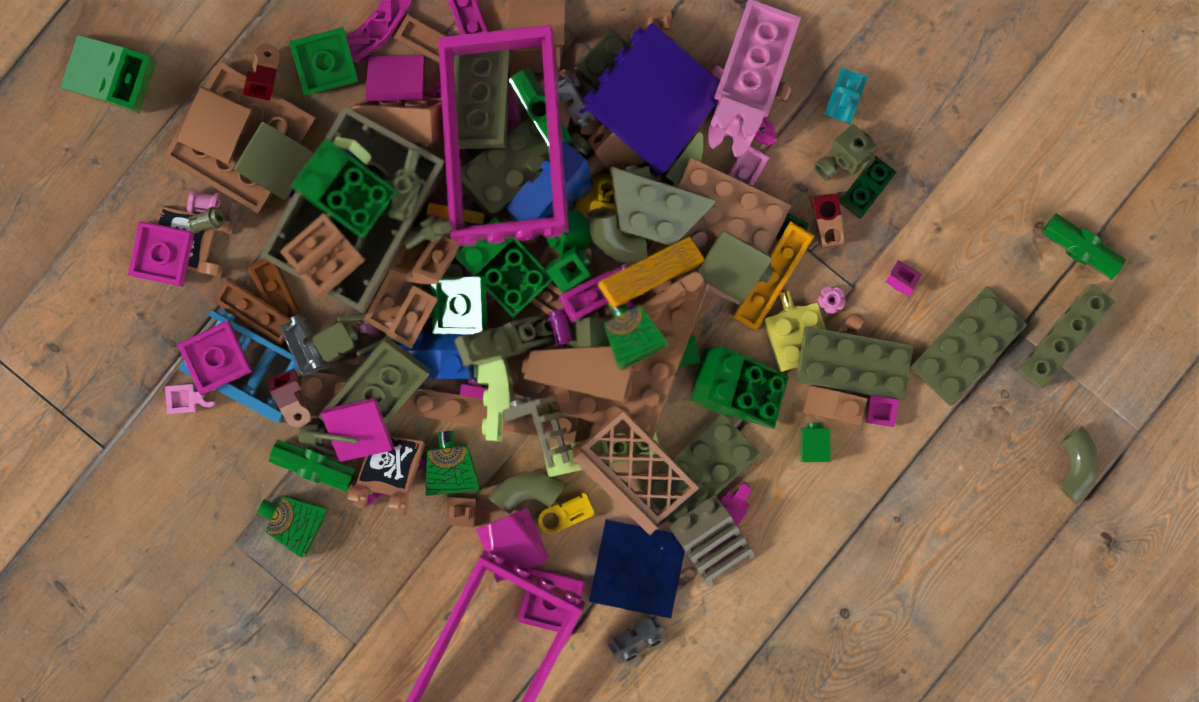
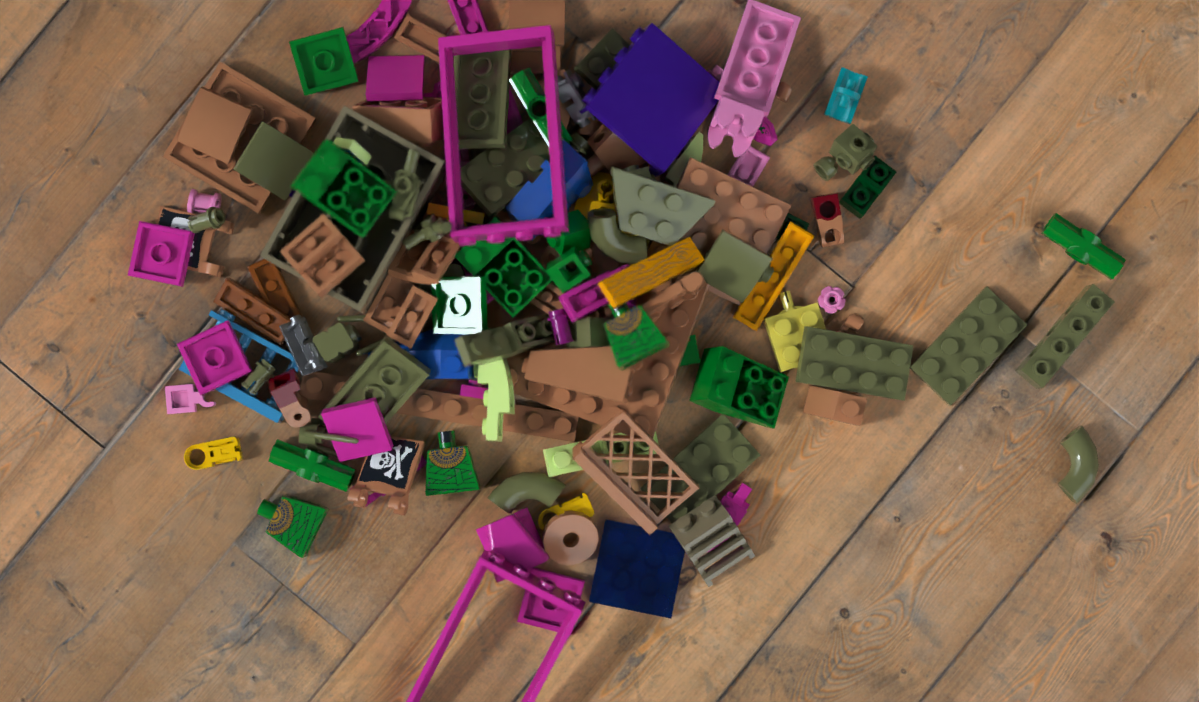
(108, 73): green slope -> none
(216, 451): none -> yellow piece
(260, 375): none -> olive pin
(265, 66): dark red leg -> none
(368, 330): bright pink plate -> none
(461, 511): nougat tile -> none
(542, 411): dark tan plate -> none
(572, 552): none -> nougat tile
(647, 636): flat silver hinge -> none
(661, 19): nougat tile -> none
(815, 443): green brick -> none
(882, 411): dark pink plate -> none
(903, 278): dark pink plate -> none

